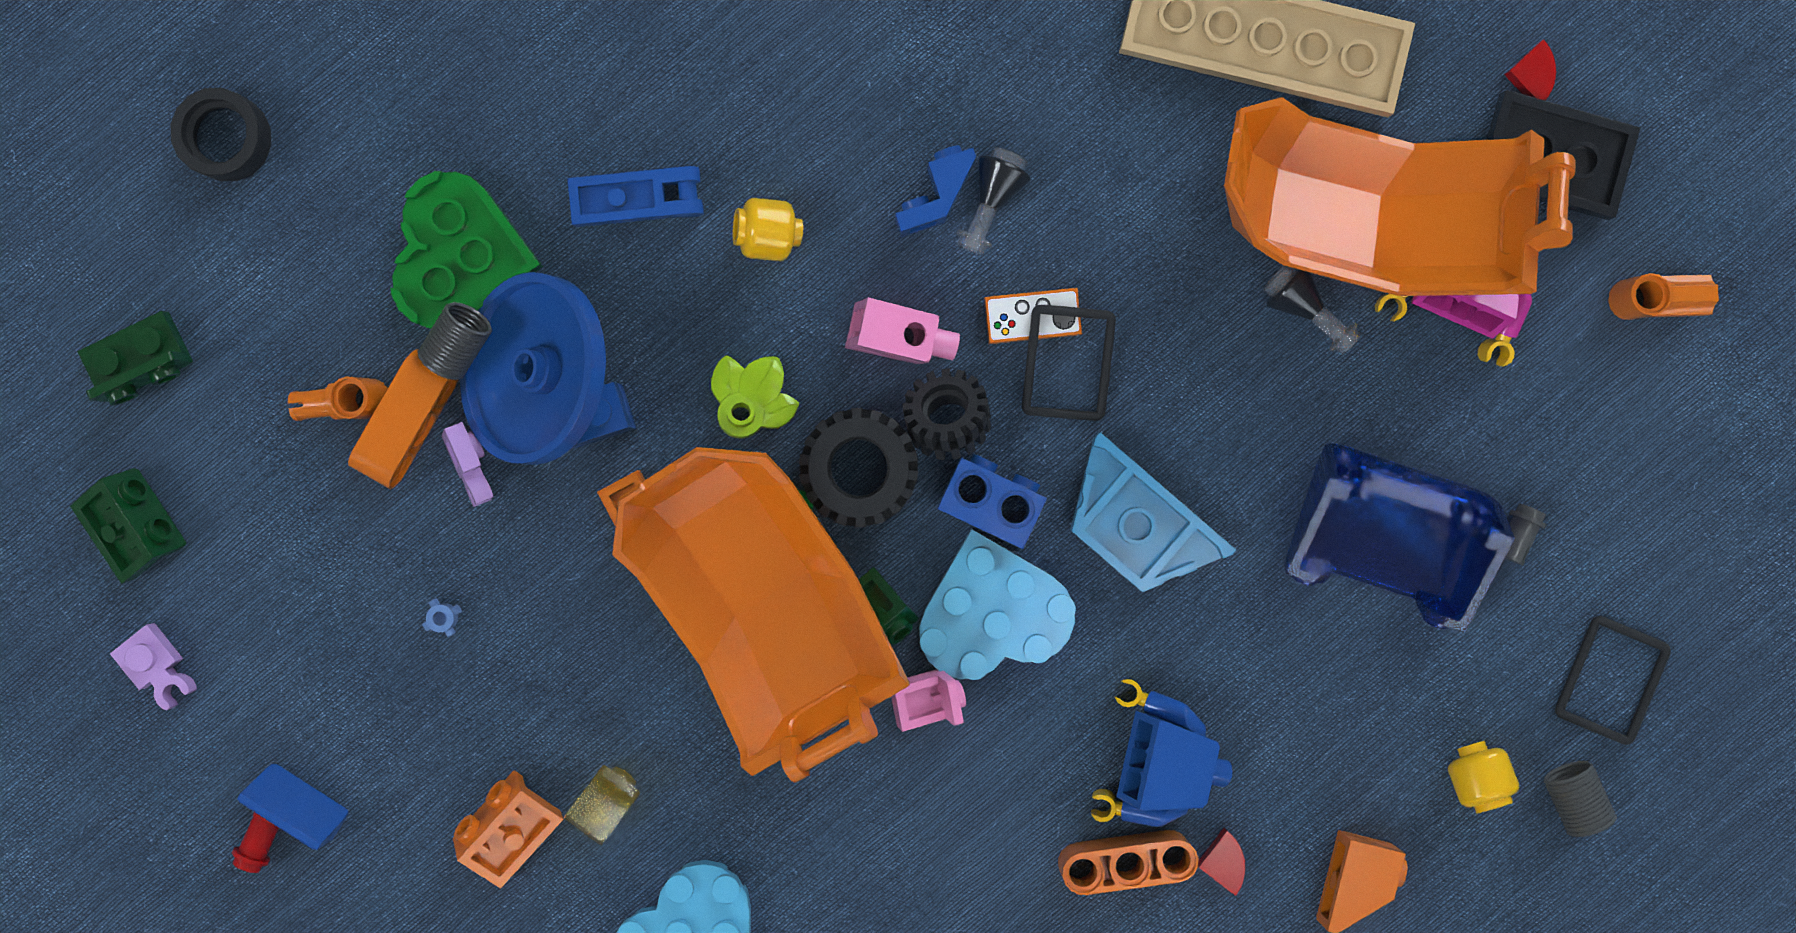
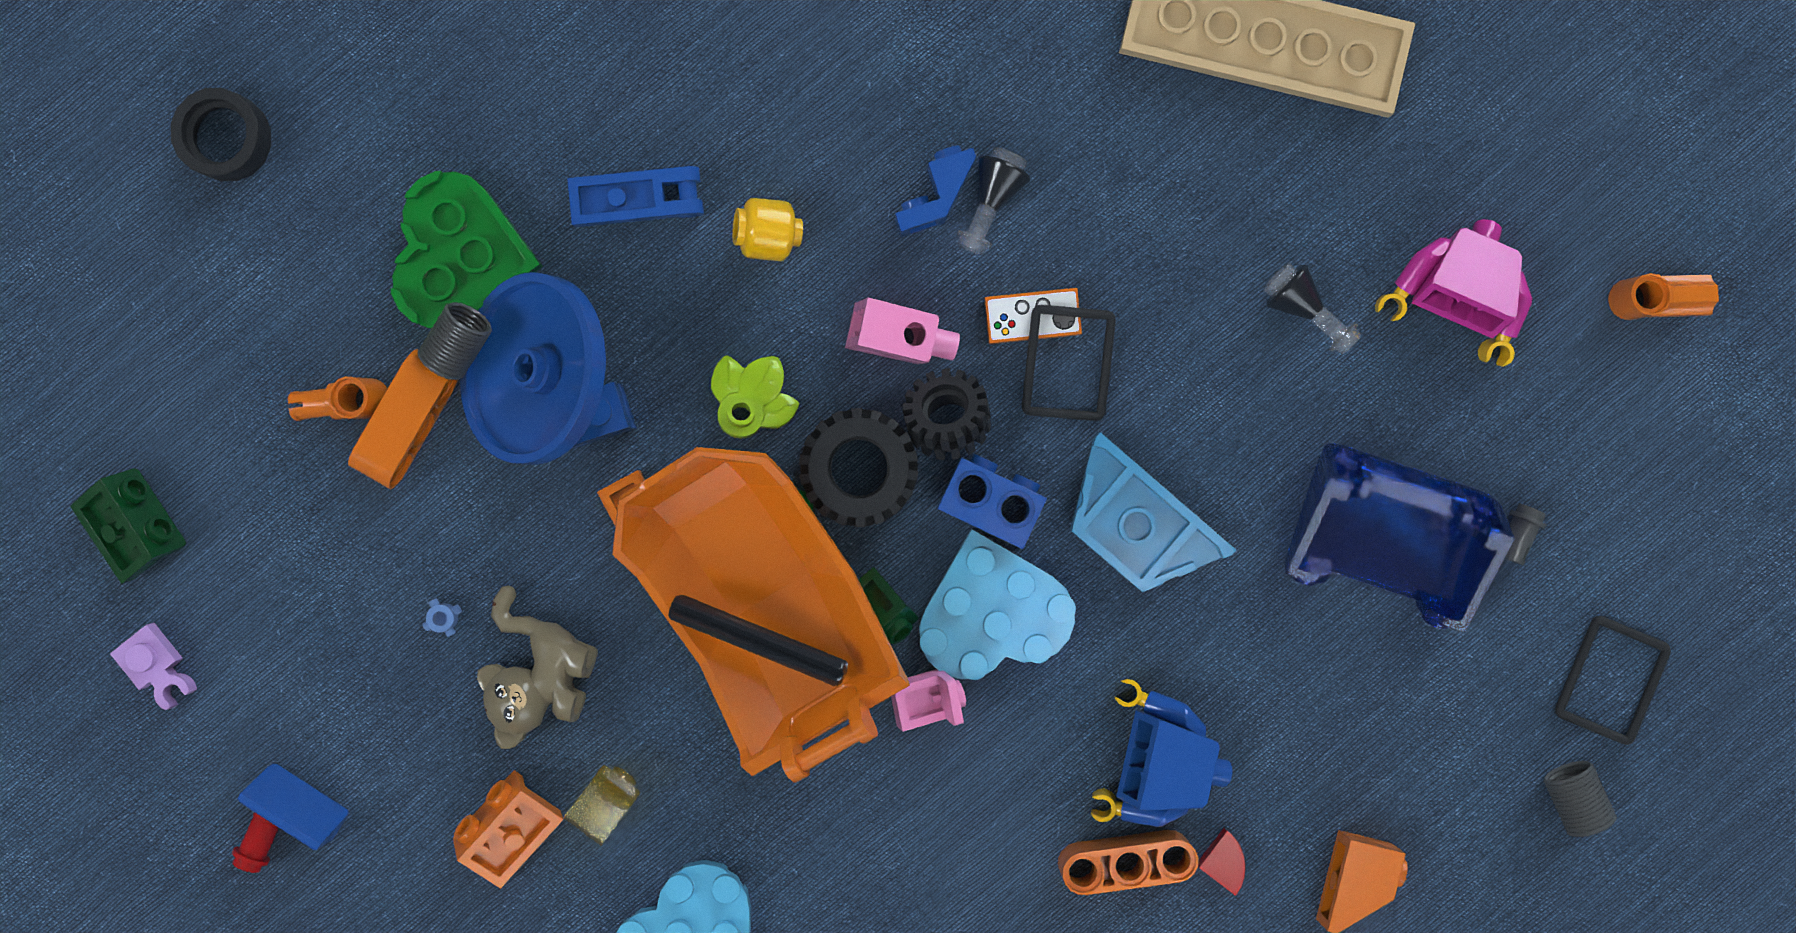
(133, 358): dark green bracket -> none
(465, 455): lavender plate -> none
(520, 696): none -> dark tan animal
(758, 640): none -> black axle
(1393, 208): orange windscreen -> none
(1483, 777): yellow head -> none
(1534, 72): red tile -> none
(1598, 144): black plate -> none

